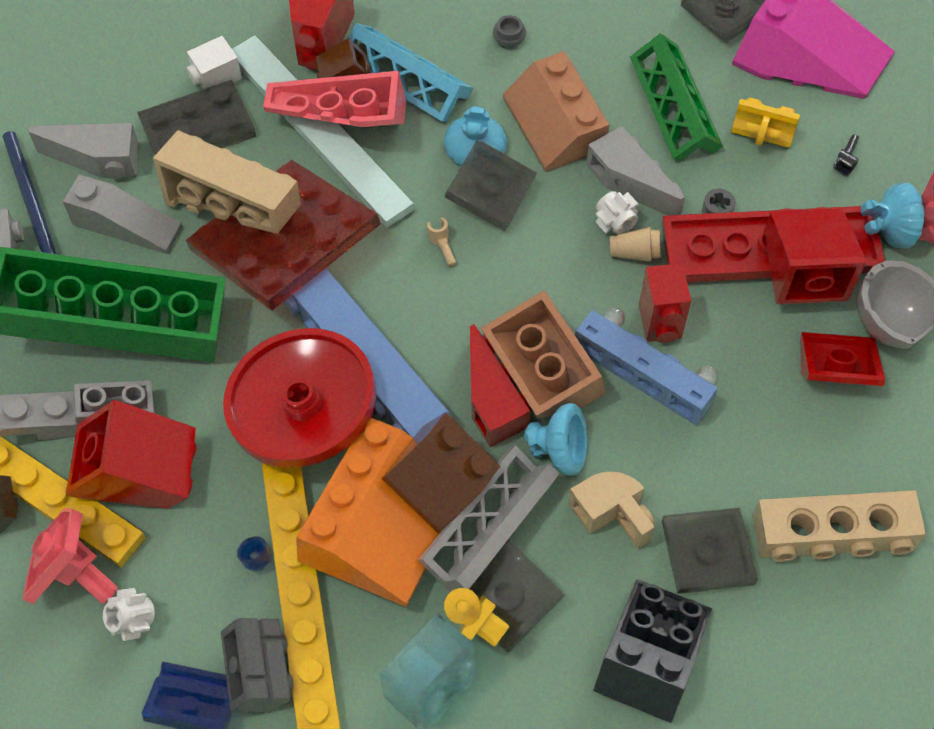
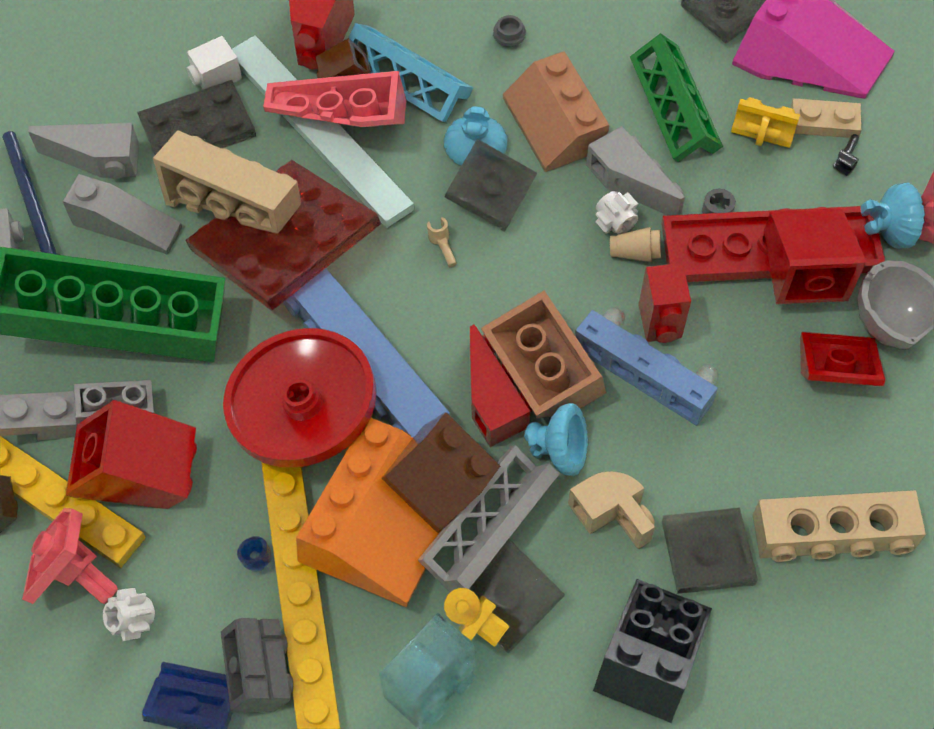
(827, 118): none -> tan plate

